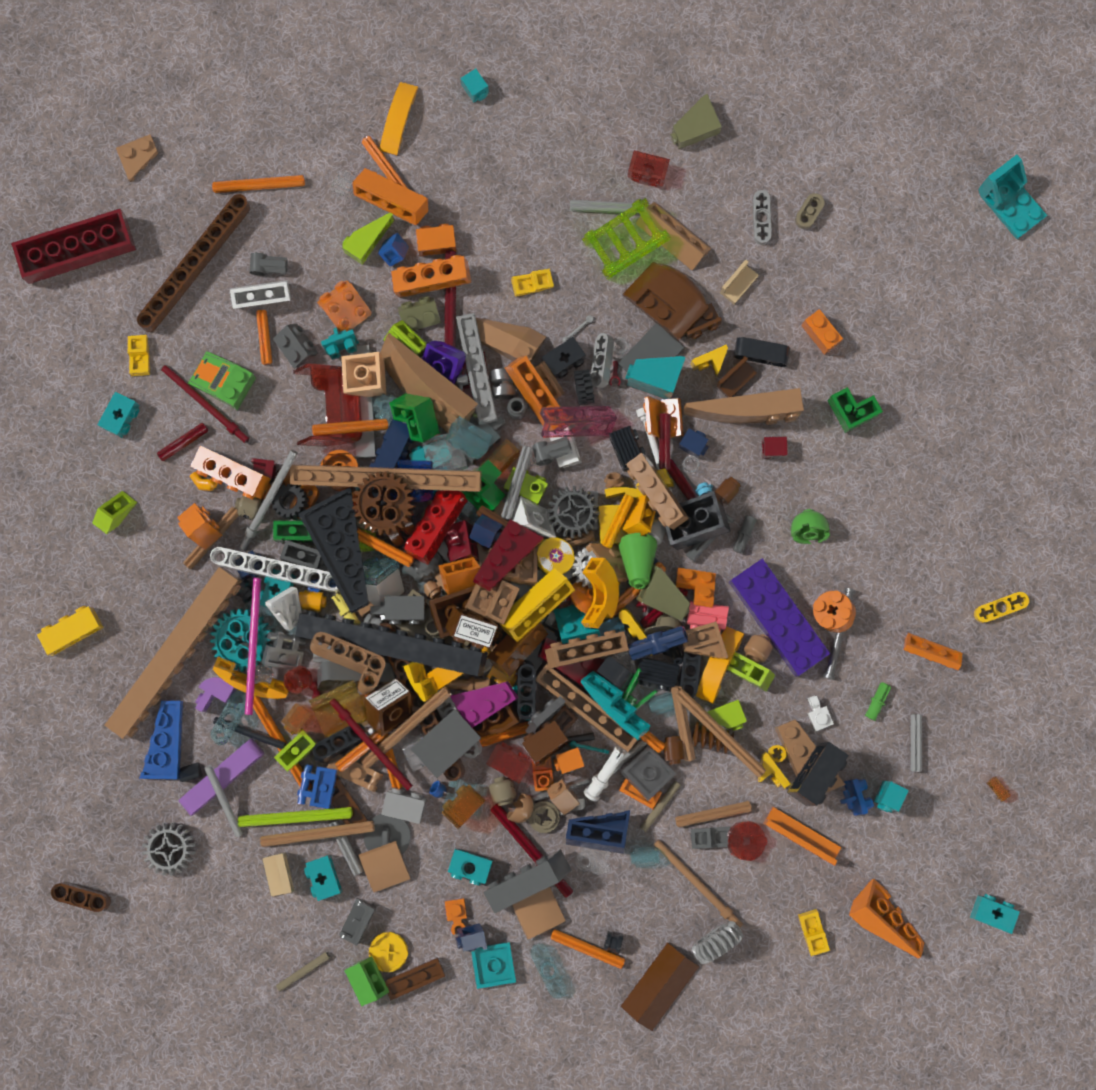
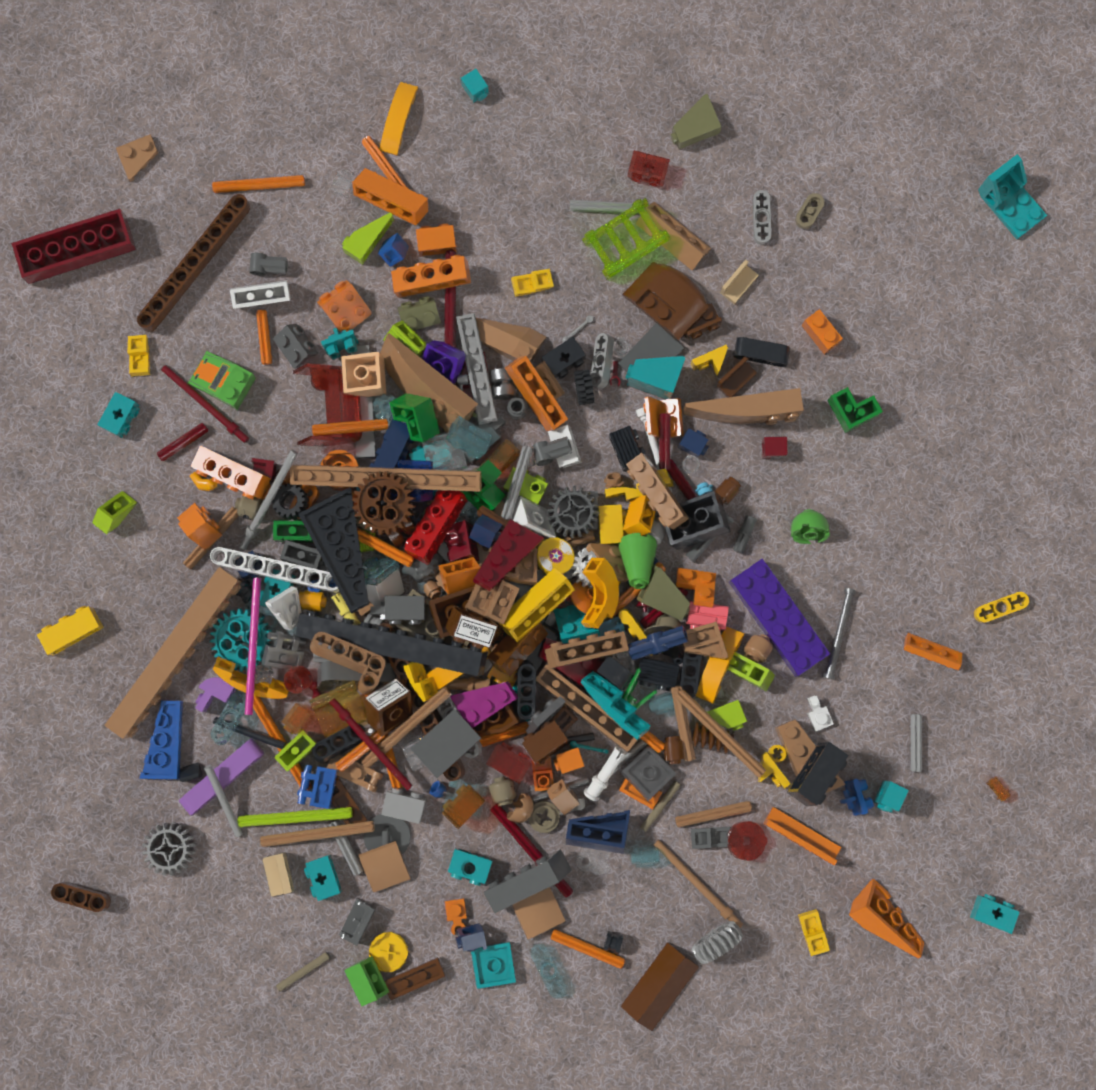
(580, 417): clear pink fence -> none
(617, 521): light orange axle -> none
(845, 611): orange brick -> none
(878, 701): bright green axle -> none

